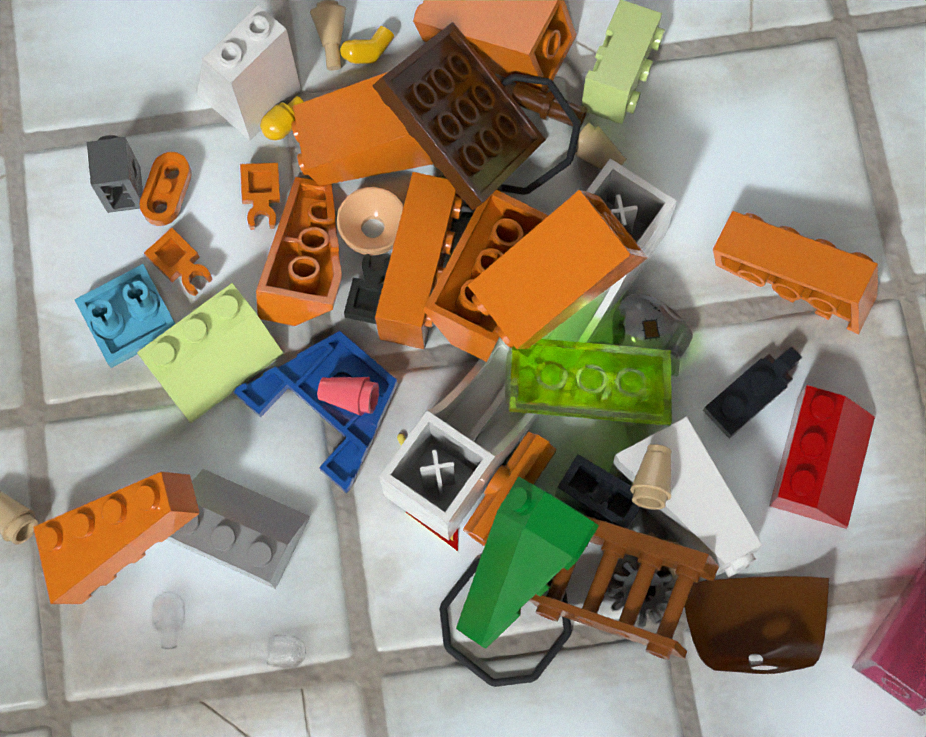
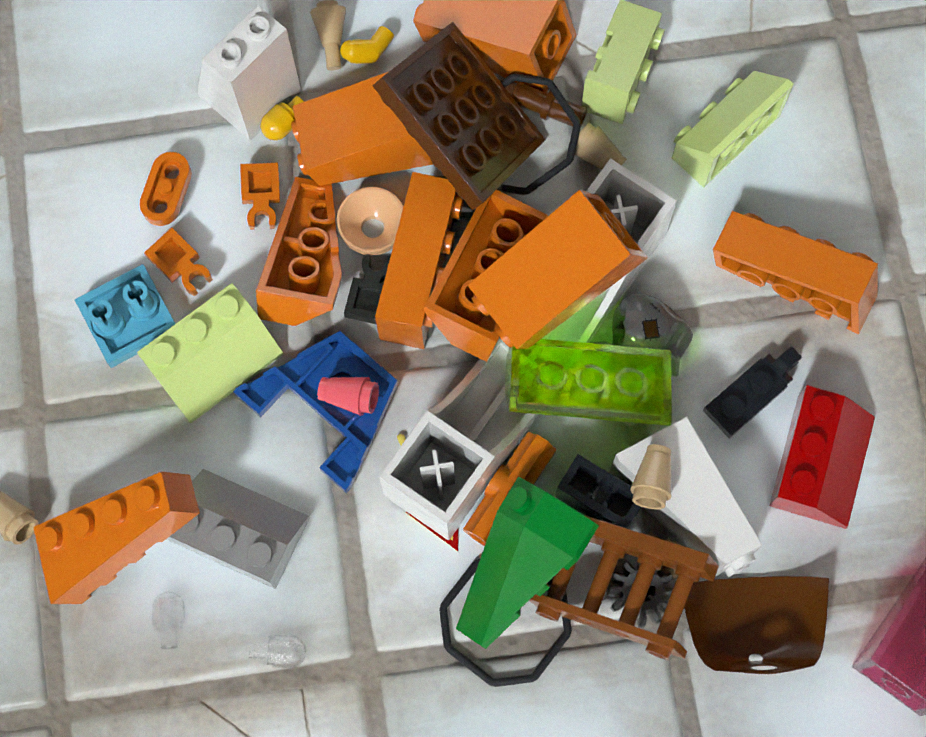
(114, 173): dark grey brick -> none
(730, 125): none -> yellowish green slope

